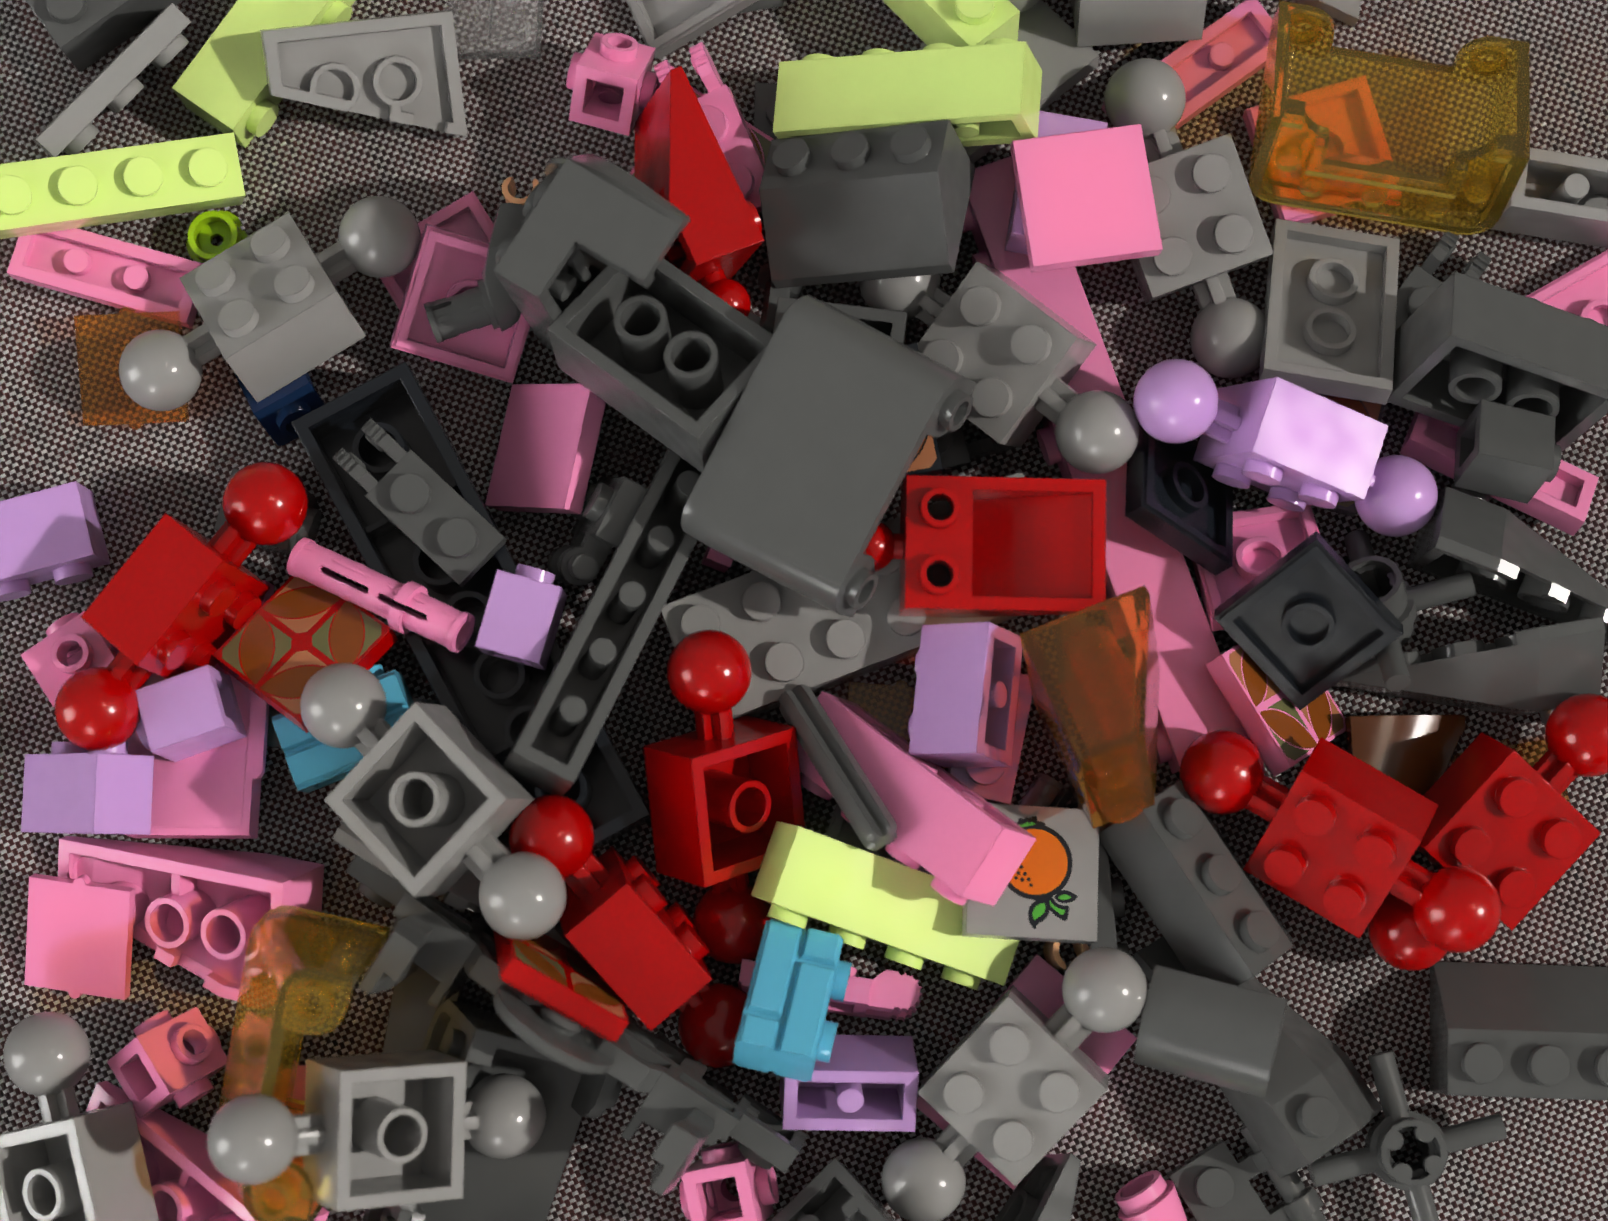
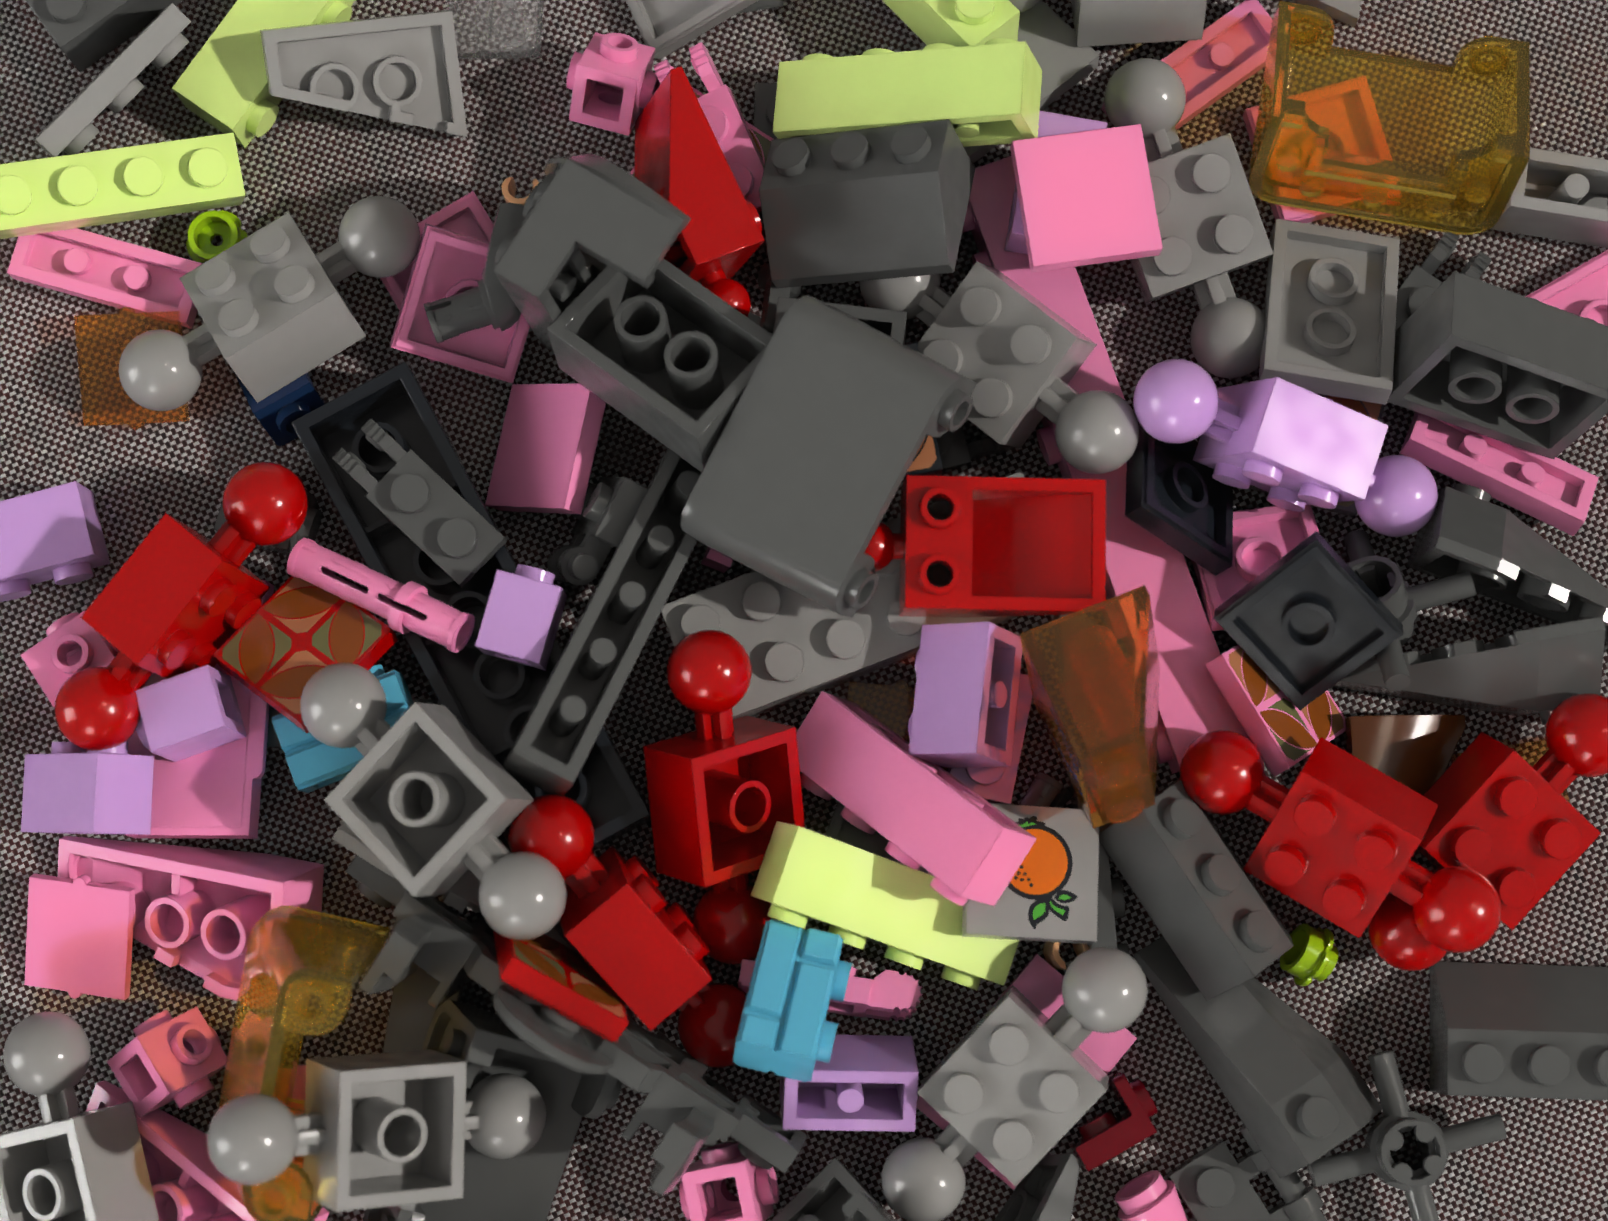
(838, 768): dark grey axle -> none
(1109, 1136): none -> dark red bracket
(1210, 1031): dark grey brick -> none
(1311, 955): none -> lime plate
(1506, 451): dark grey brick -> none

